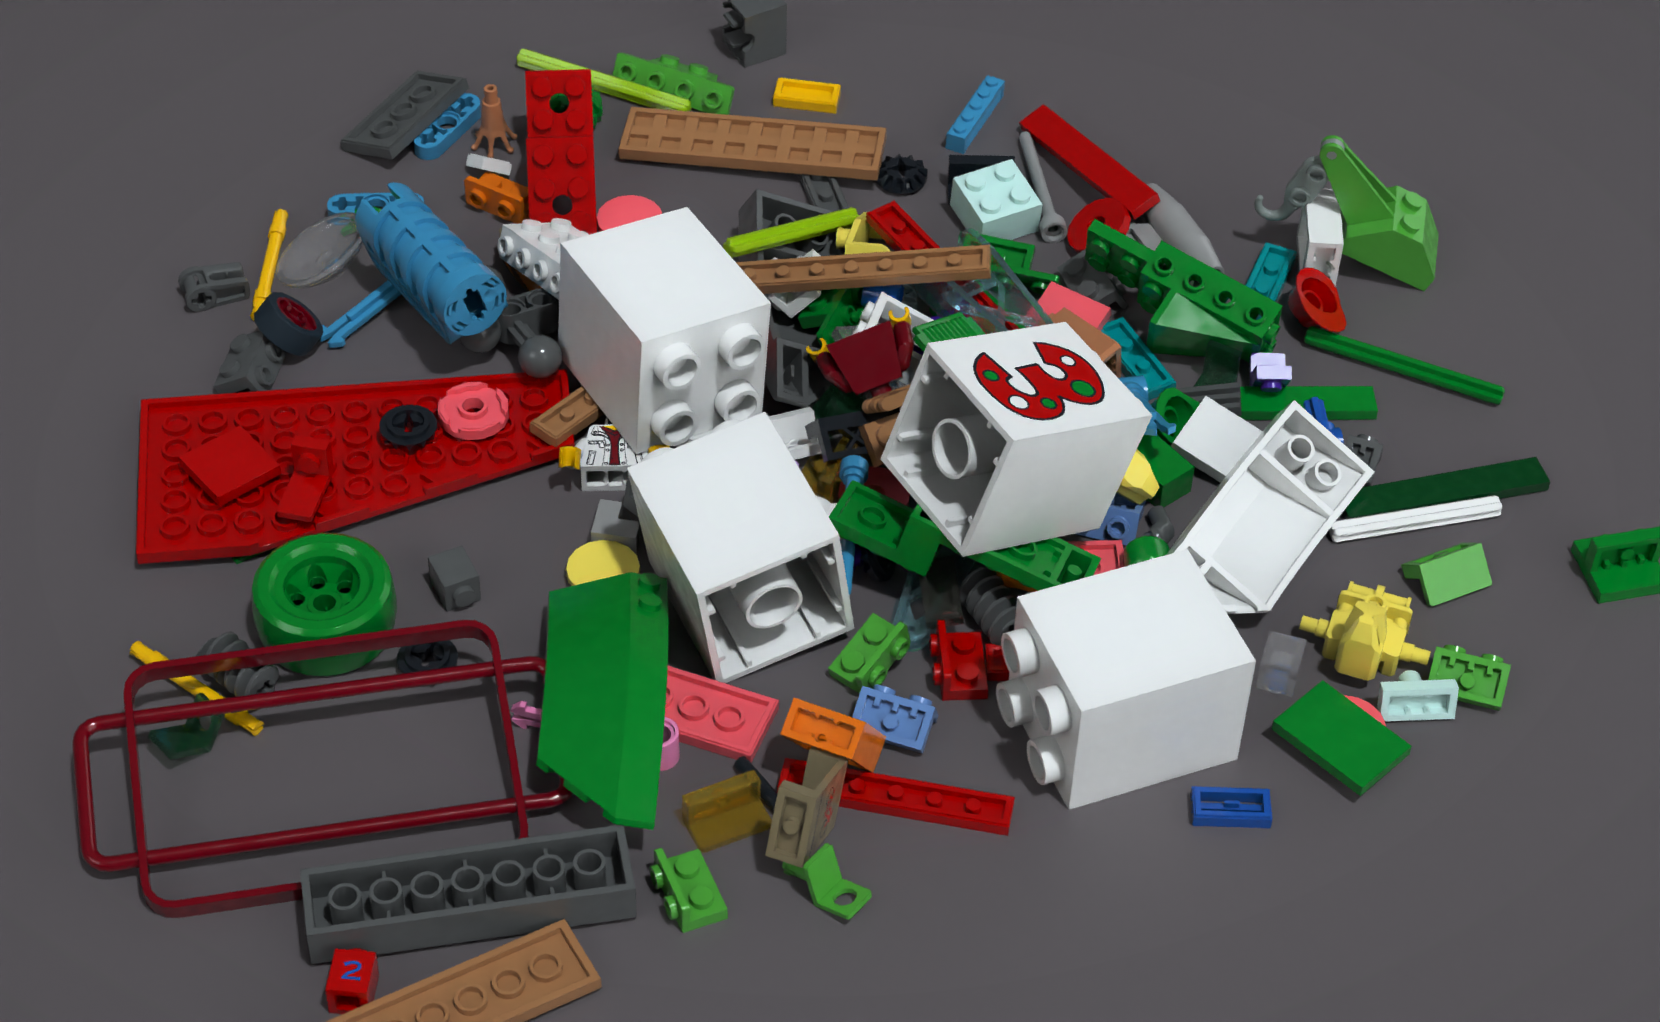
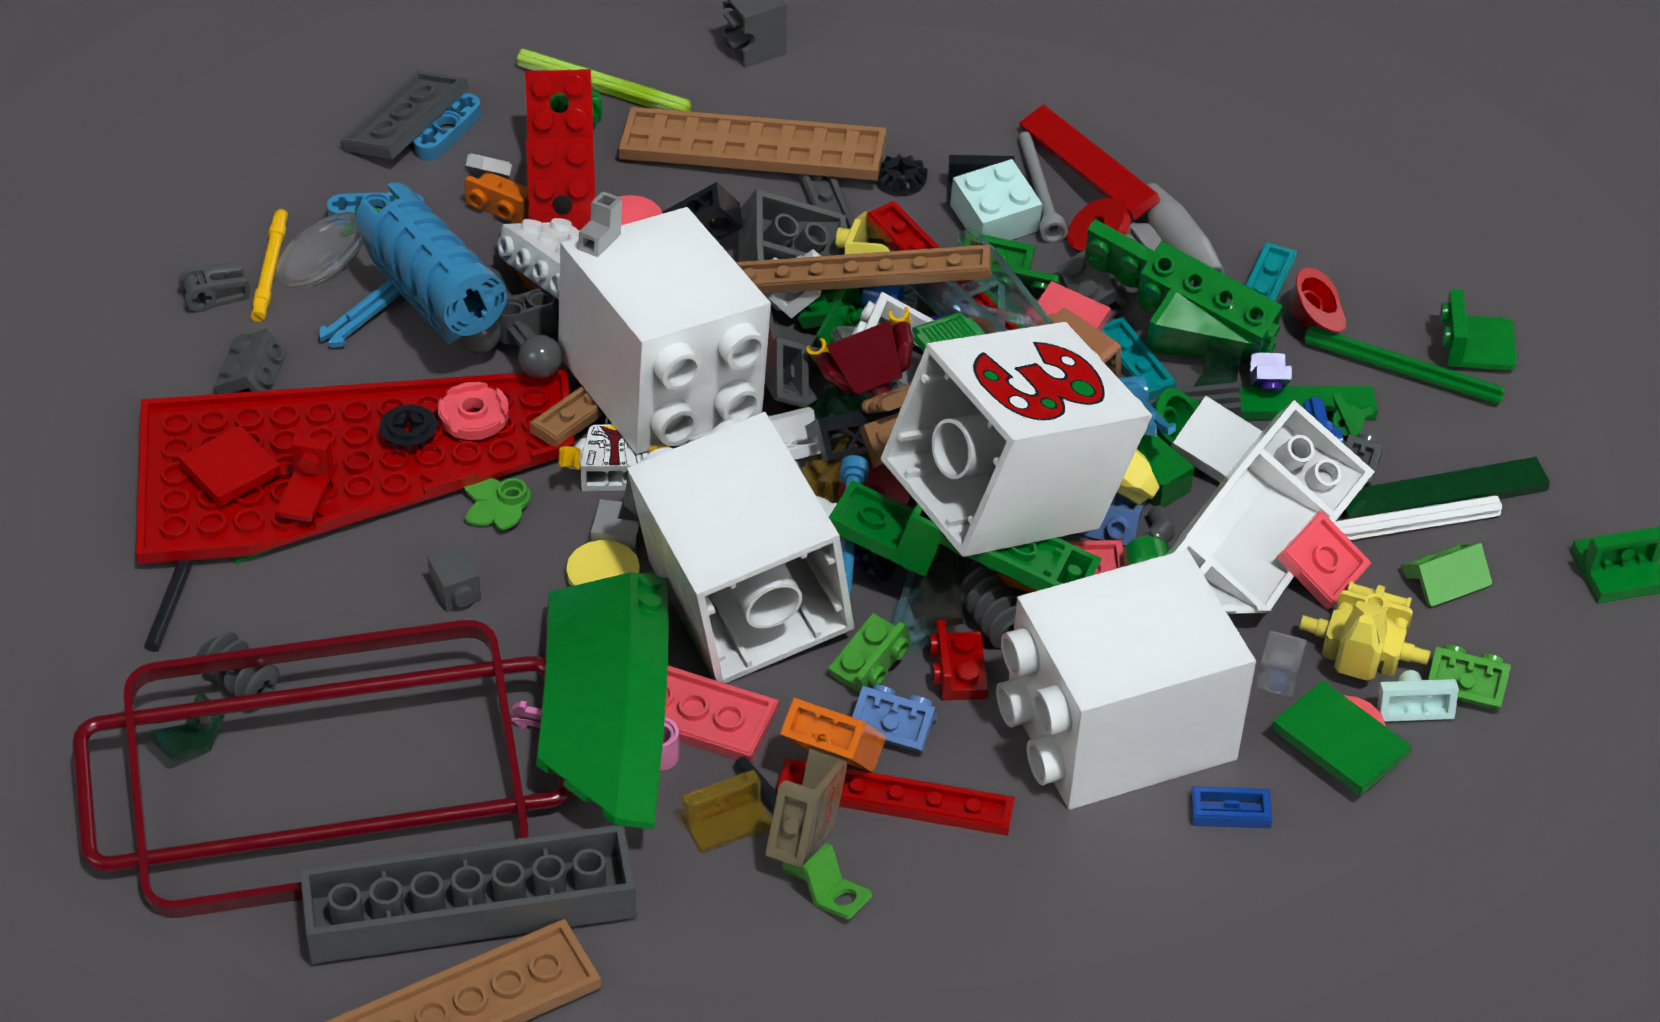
(168, 605): none -> black bar
(195, 686): yellow piece -> none
(288, 323): black wheel -> none
(336, 563): green wheel -> none
(351, 979): red brick -> none
(411, 657): black gear -> none
(493, 122): nougat piece -> none
(497, 502): none -> bright green plate
(603, 226): none -> light grey piece
(678, 79): bright green bracket -> none
(688, 889): bright green bracket -> none
(714, 209): none -> black brick
(789, 232): lime axle -> none
(806, 95): yellow tile -> none
(975, 114): dark azure piece -> none
(995, 664): red tile -> none
(1321, 235): white window -> none
(1323, 559): none -> coral tile
(1352, 415): none -> green piece
(1380, 223): bright green slope -> none
(1476, 340): none -> green bracket

